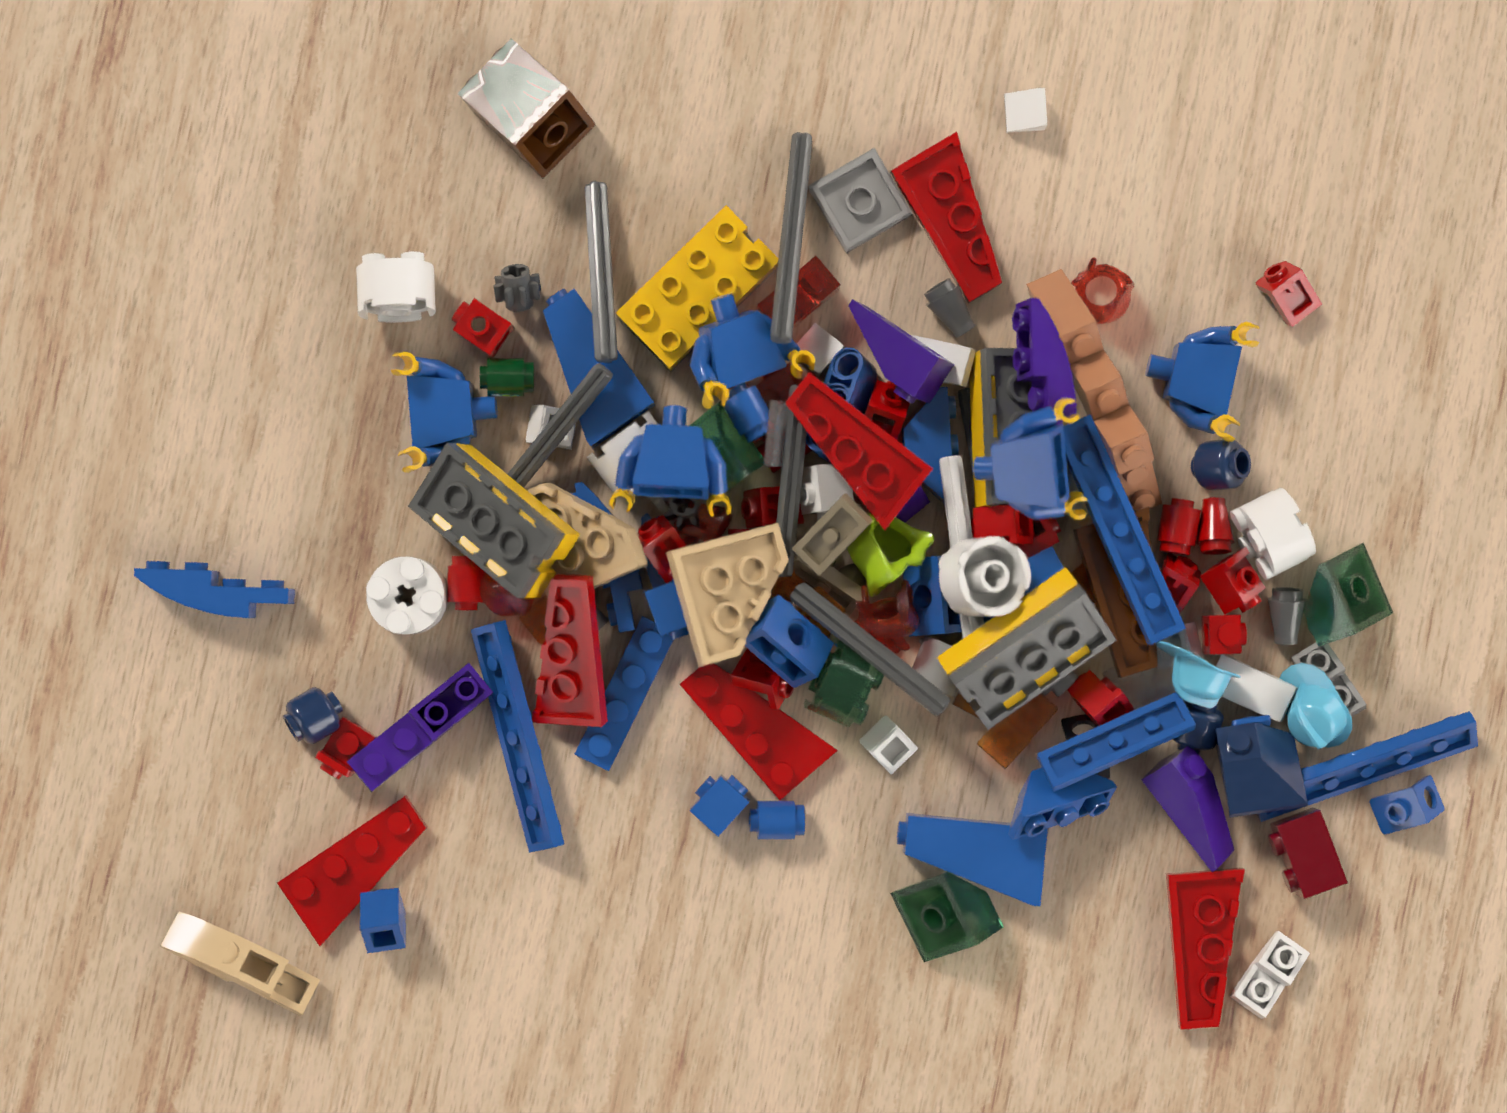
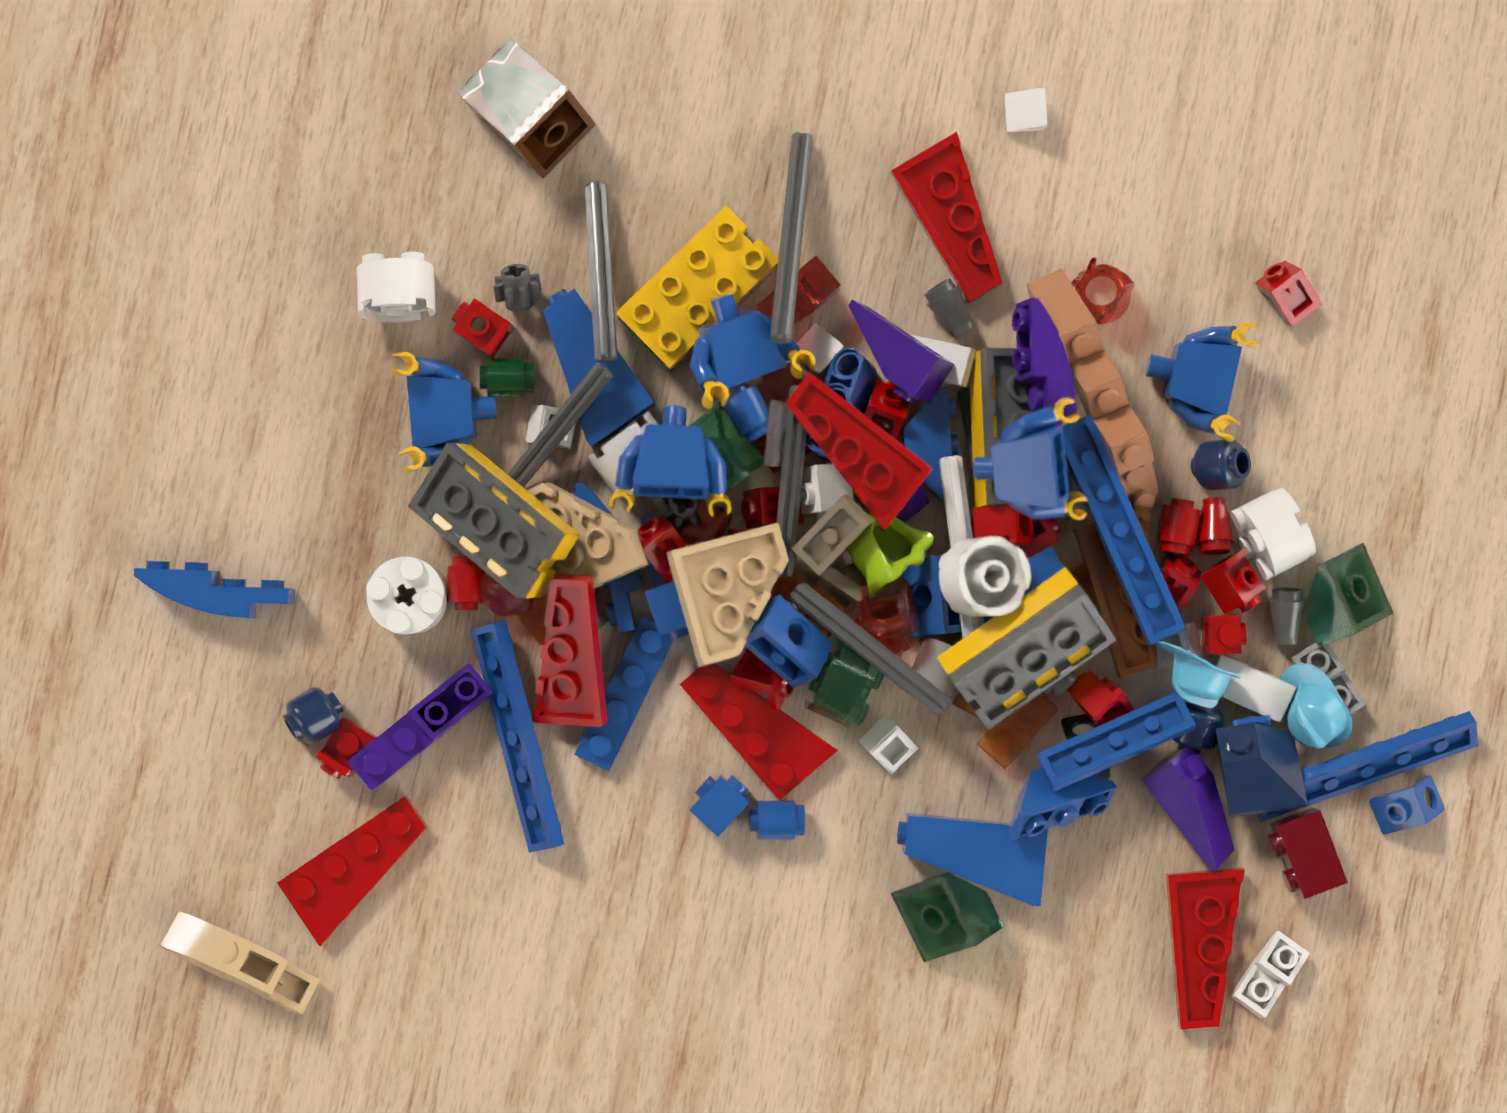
(382, 920): blue brick -> none
(860, 200): light grey tile -> none

